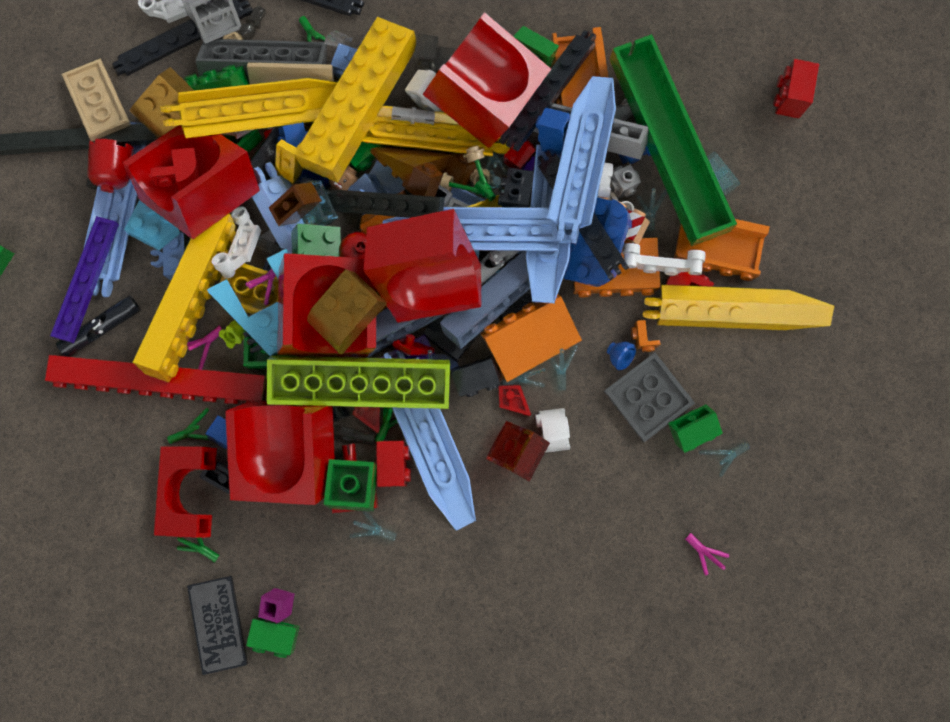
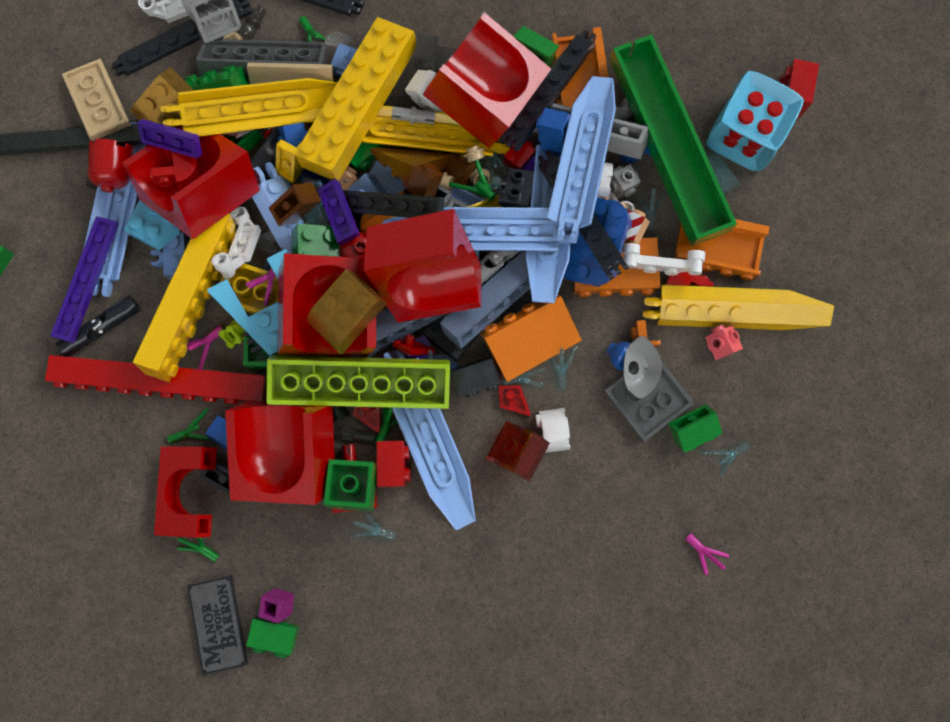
(169, 138): none -> dark purple plate
(338, 212): none -> dark purple plate
(646, 356): none -> light grey piece
(723, 341): none -> coral brick
(755, 121): none -> medium azure piece

